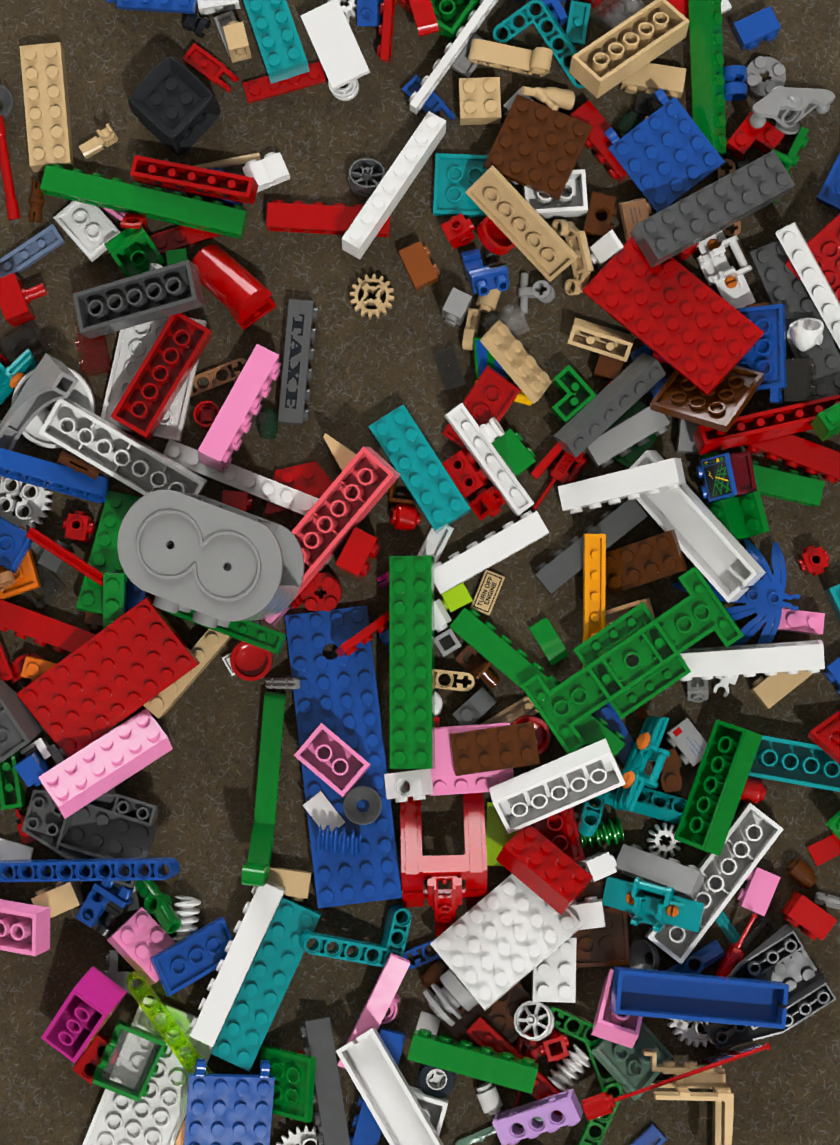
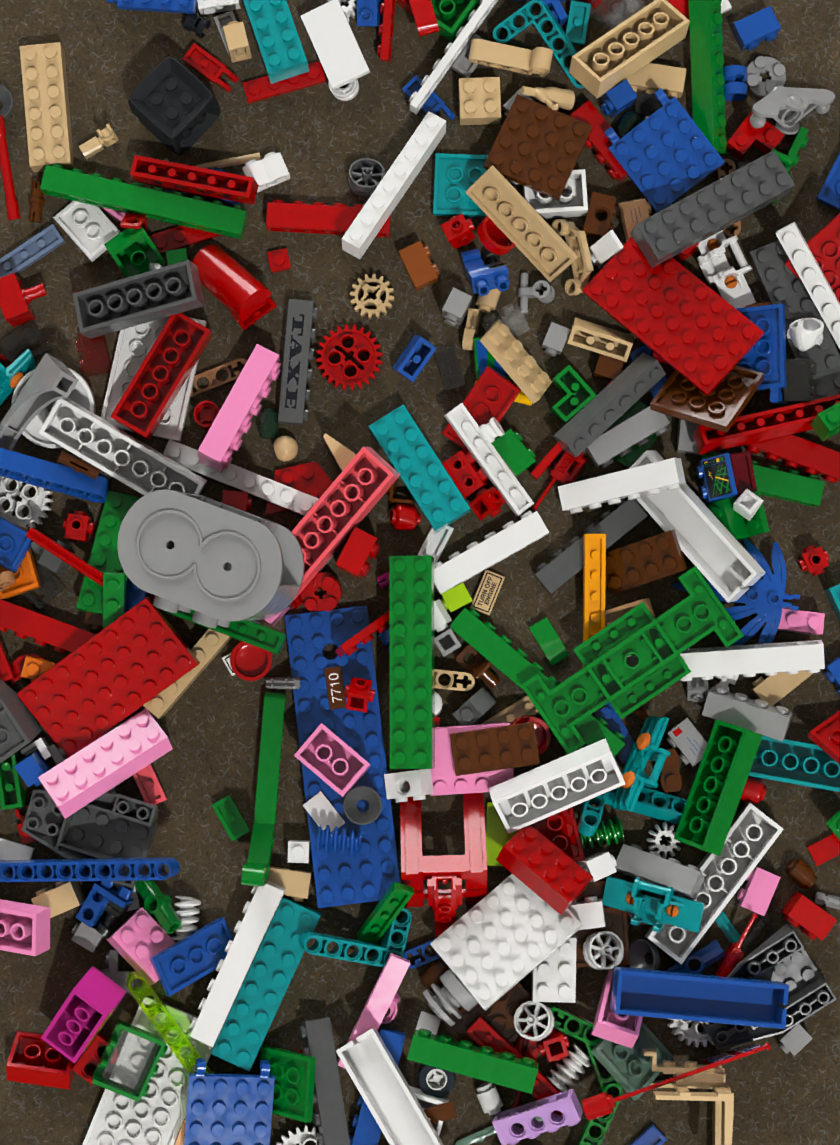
(38, 1062): none -> red slope
(86, 936): none -> light grey brick
(150, 785): none -> coral plate
(231, 818): none -> green plate
(279, 260): none -> red plate
(285, 448): none -> tan piece
(299, 851): none -> white brick
(335, 687): none -> reddish brown sticker
(336, 371): none -> red gear
(359, 694): none -> red brick
(385, 912): none -> green plate
(414, 358): none -> blue brick
(441, 1112): none -> reddish brown sticker
(555, 339): none -> light grey brick
(603, 950): none -> white wheel
(618, 99): none -> blue brick
(747, 504): none -> white slope
(747, 713): none -> light grey brick
(794, 1039): none -> light grey brick

